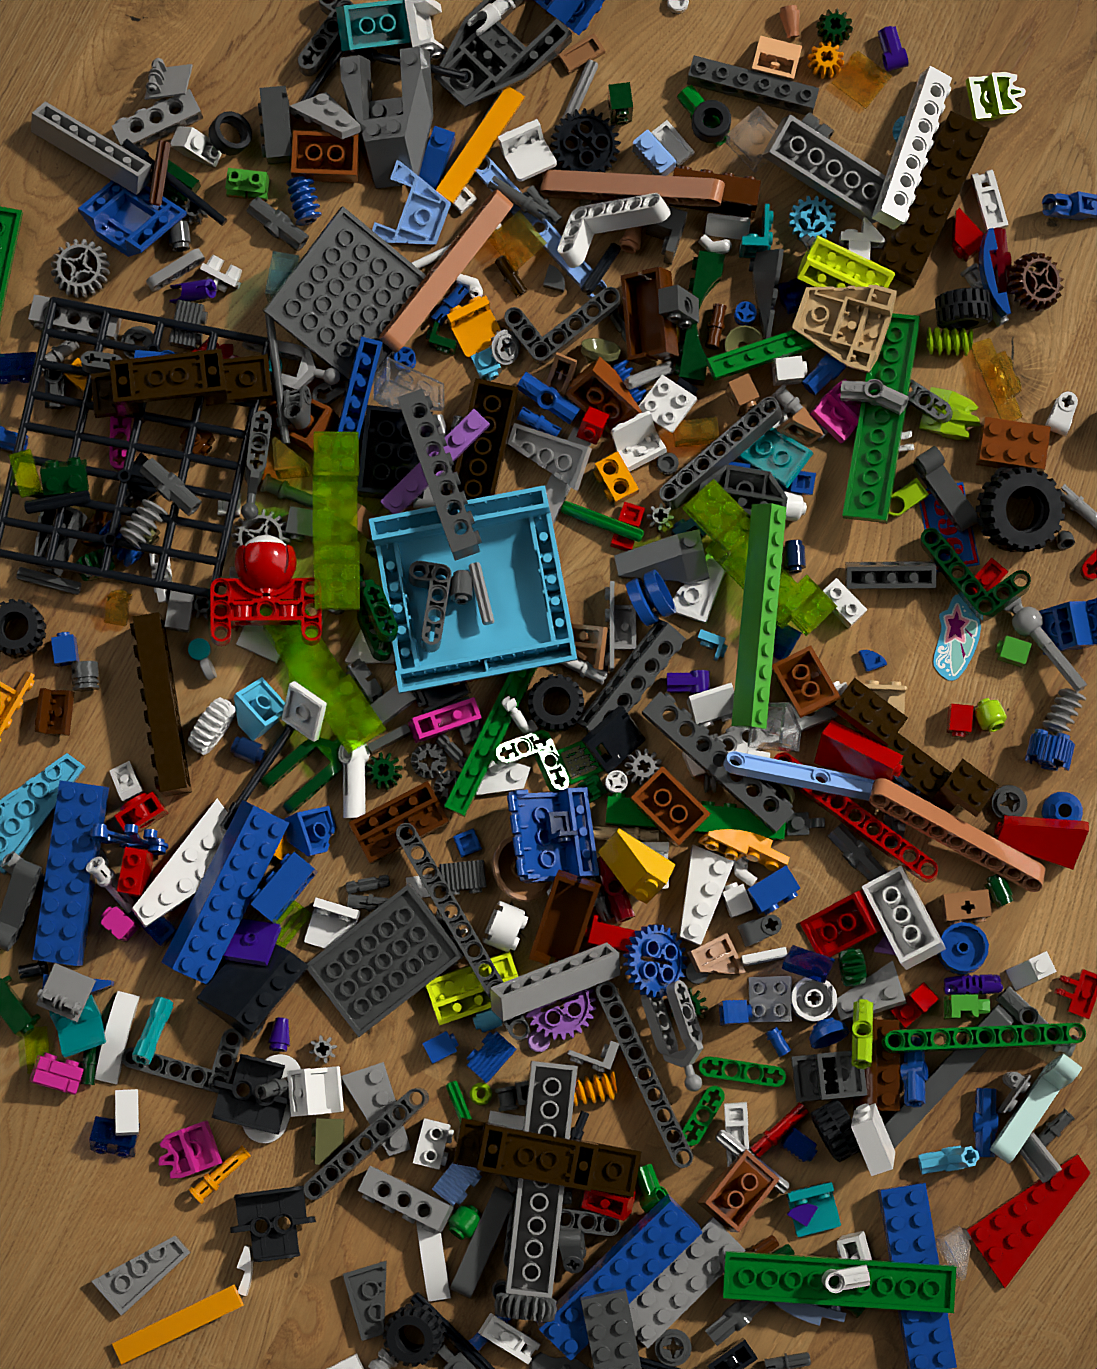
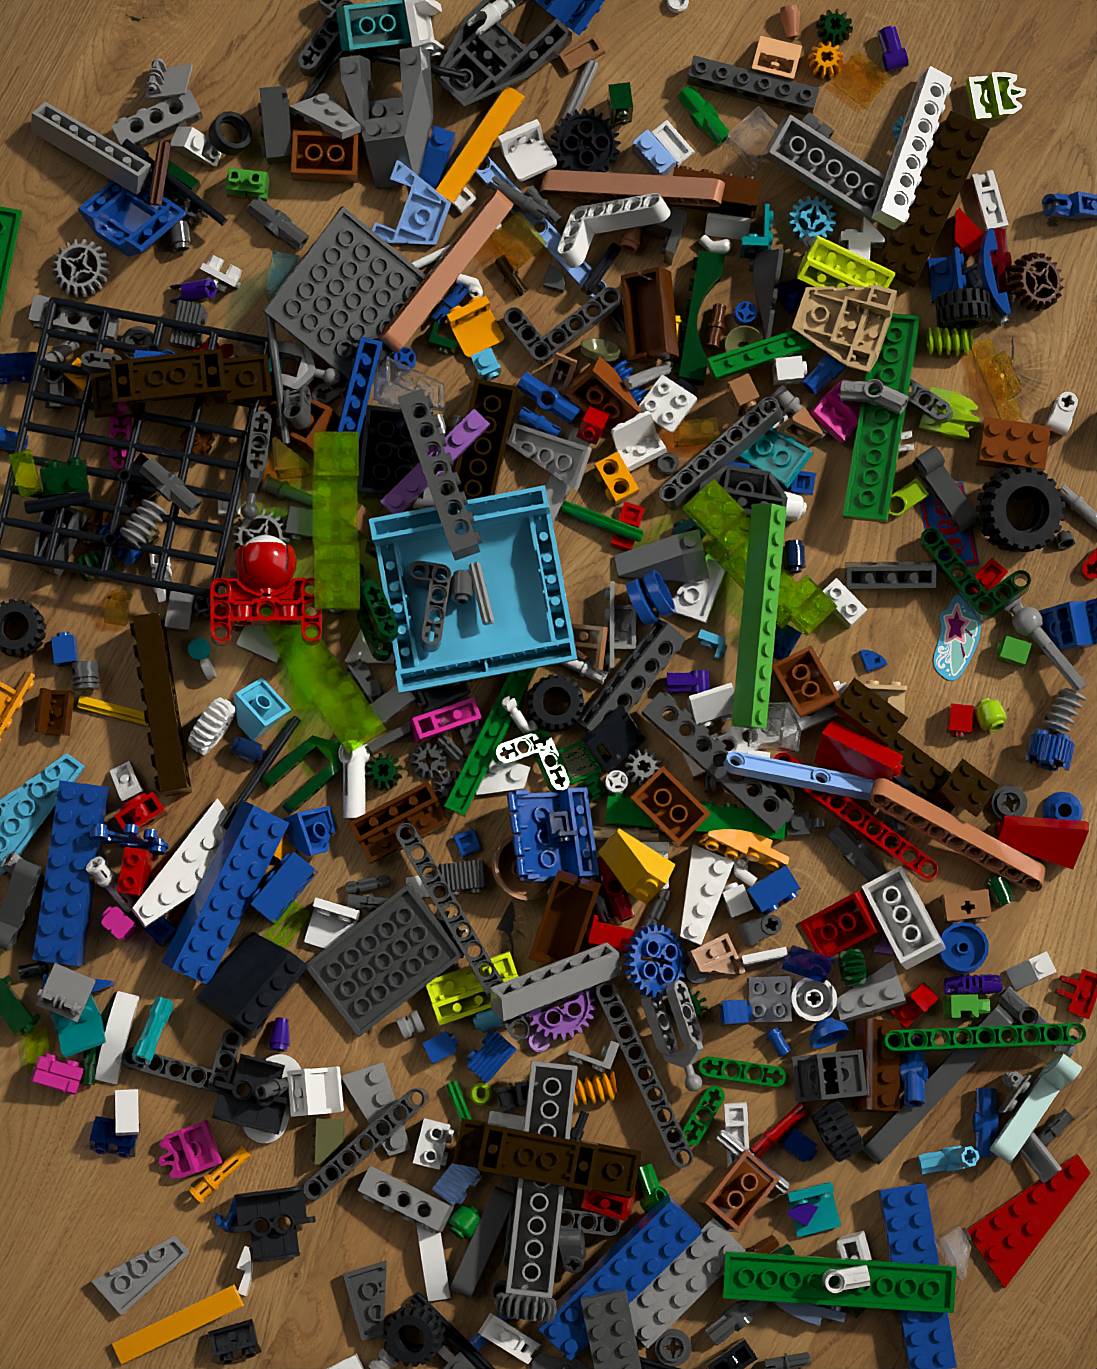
(49, 580): dark grey axle -> none
(111, 710): none -> yellow axle
(175, 270): light grey beam -> none
(229, 1221): none -> blue piece
(234, 1342): none -> black bracket
(253, 942): dark purple plate -> none
(303, 200): blue piece -> none
(304, 711): white tile -> none
(318, 1045): light grey gear -> none
(410, 1024): none -> light grey wheel
(504, 927): white brick -> none
(511, 350): light grey gear -> none
(657, 907): none -> dark grey axle
(665, 513): light grey gear -> none
(678, 306): dark grey brick -> none
(706, 134): black tyre -> none
(862, 1024): lime piece -> none
(873, 1139): white brick -> none
(946, 274): none -> blue bracket

